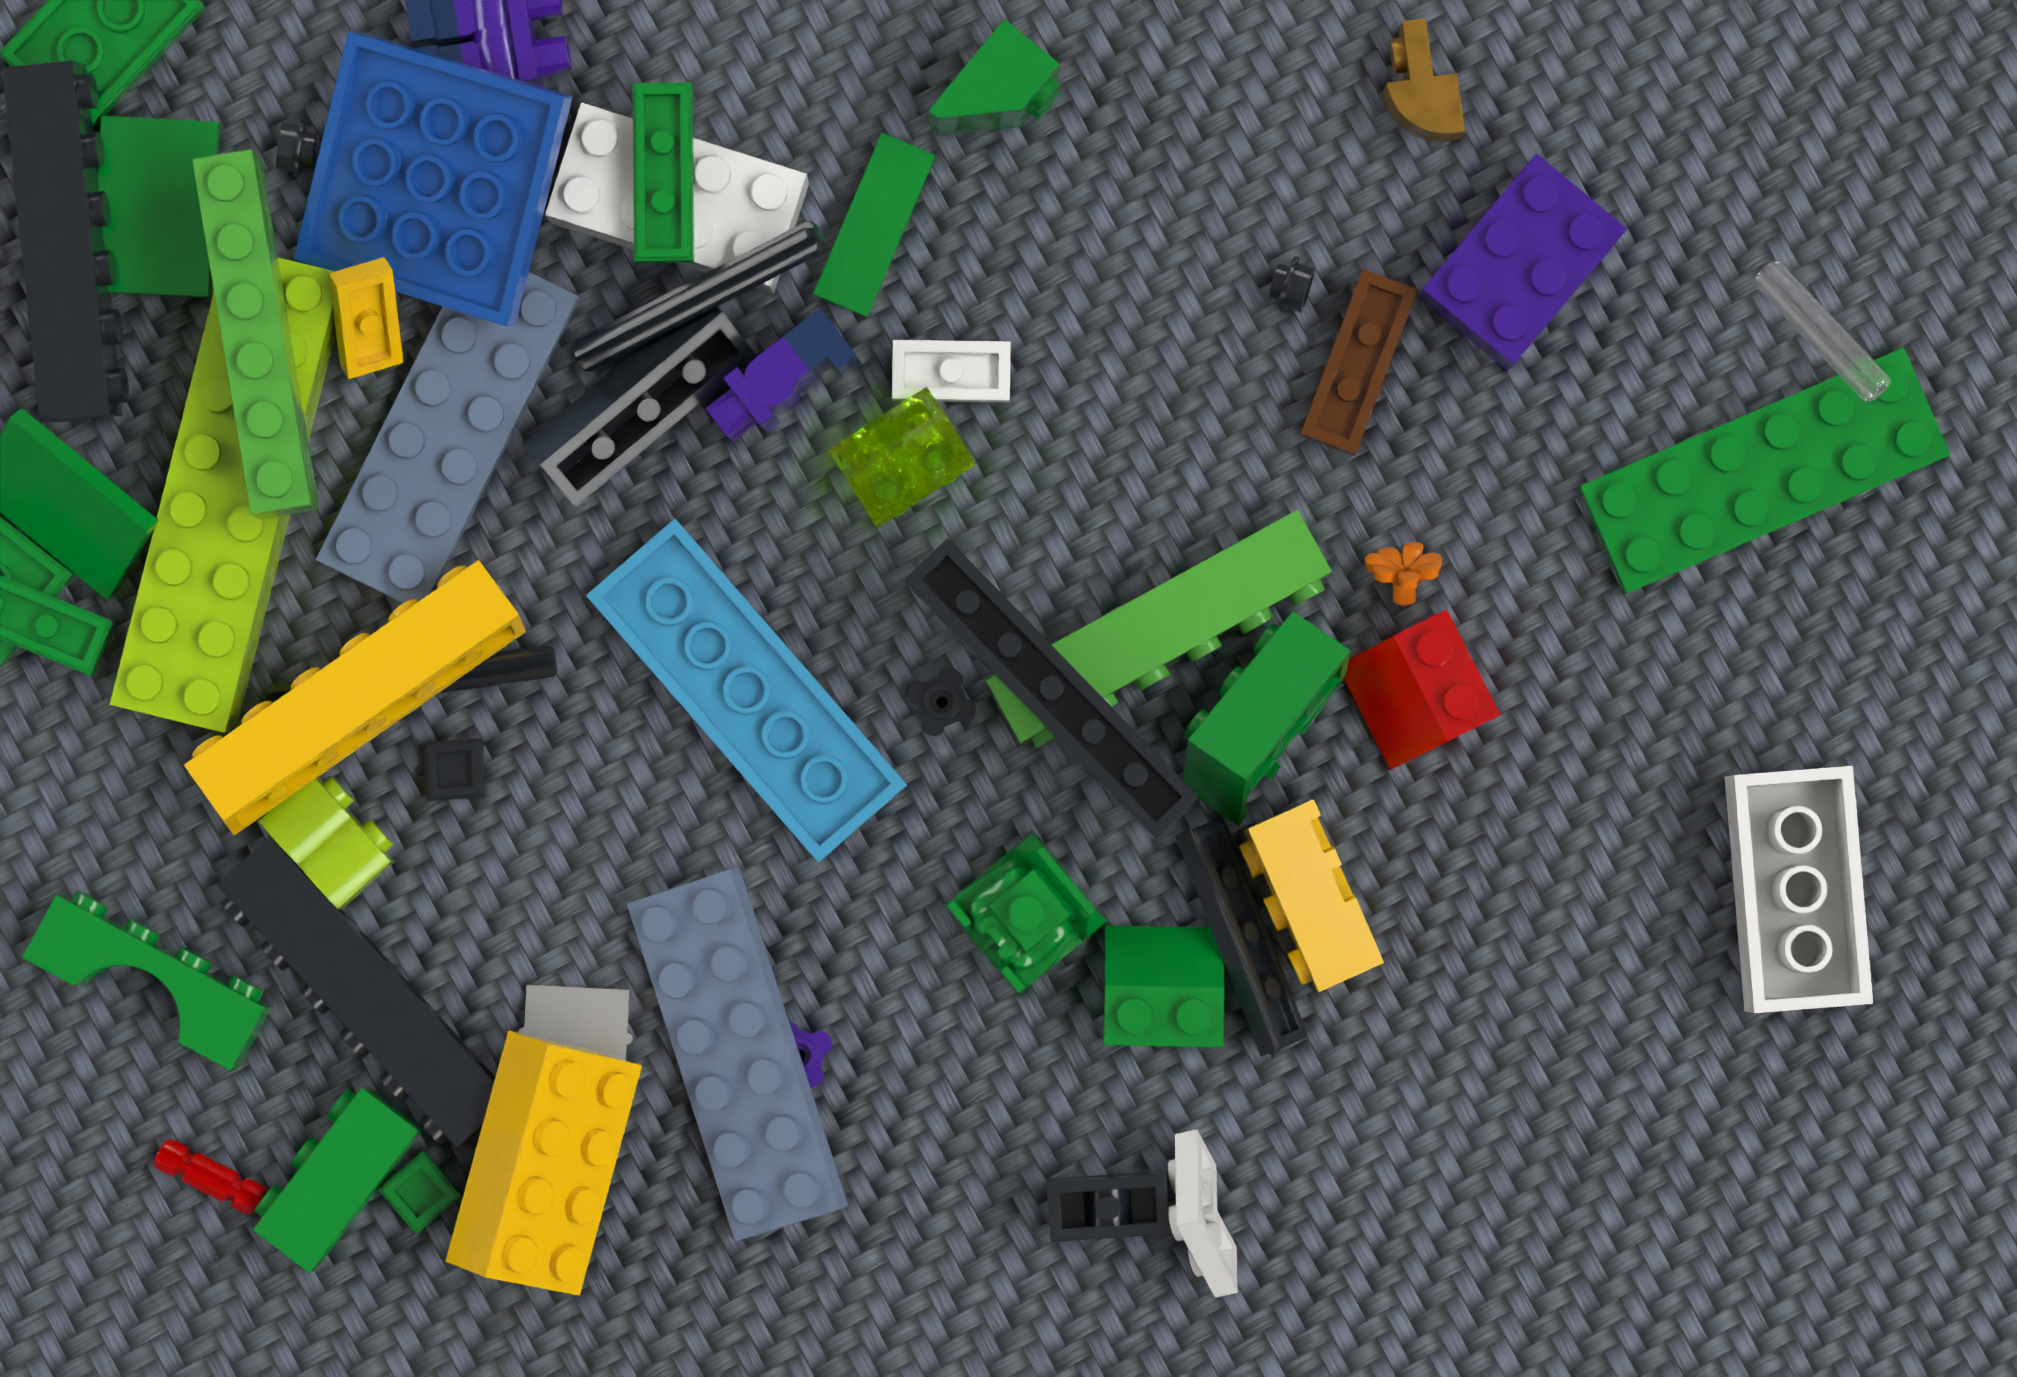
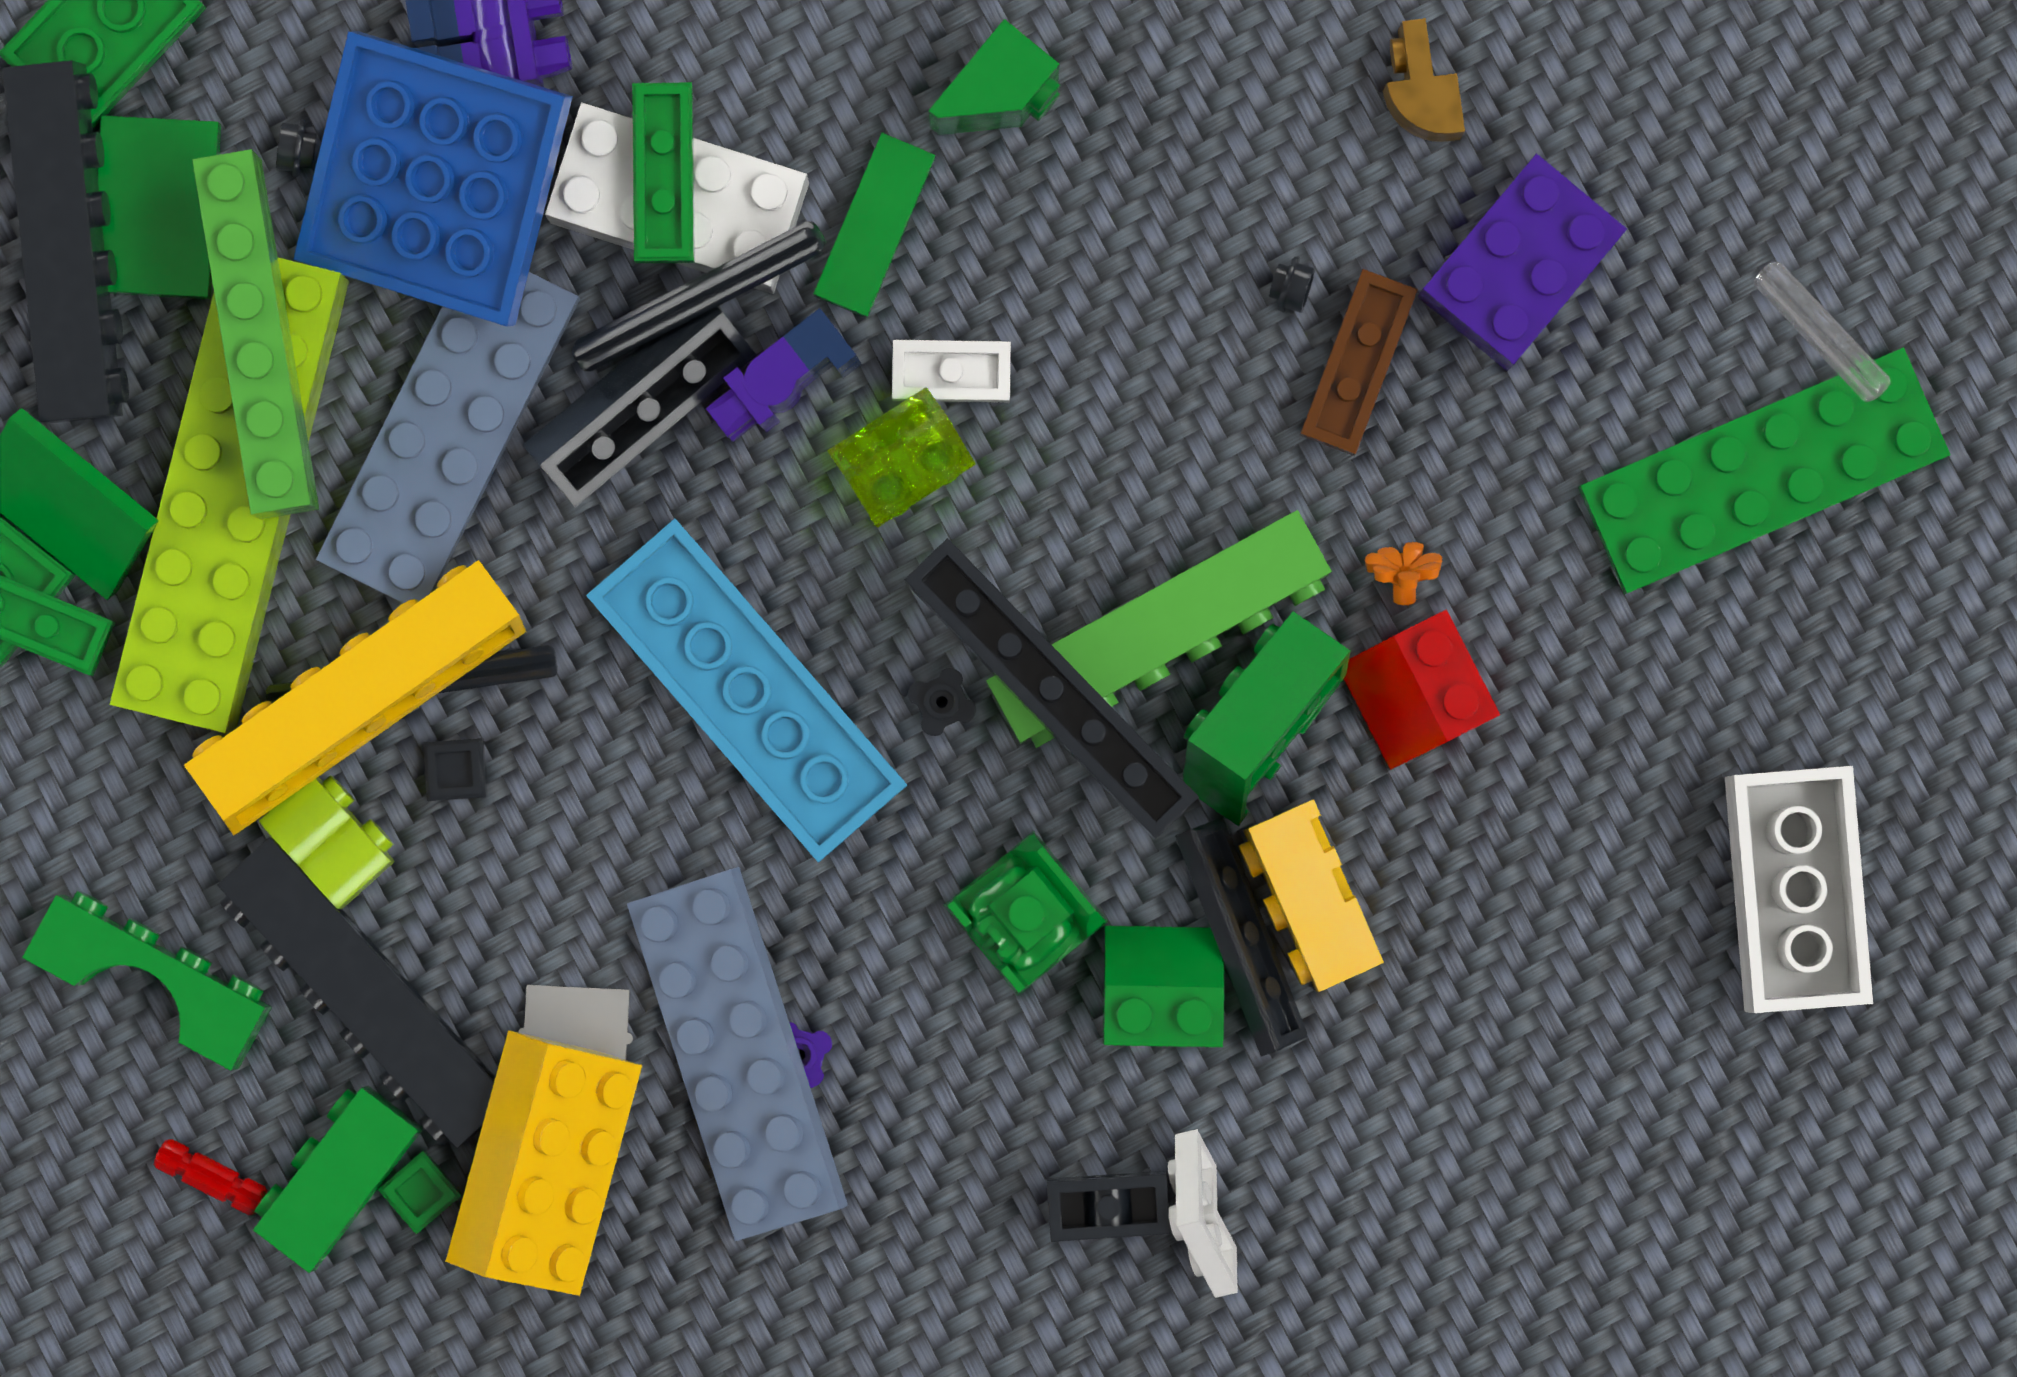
(366, 318): yellow plate -> none

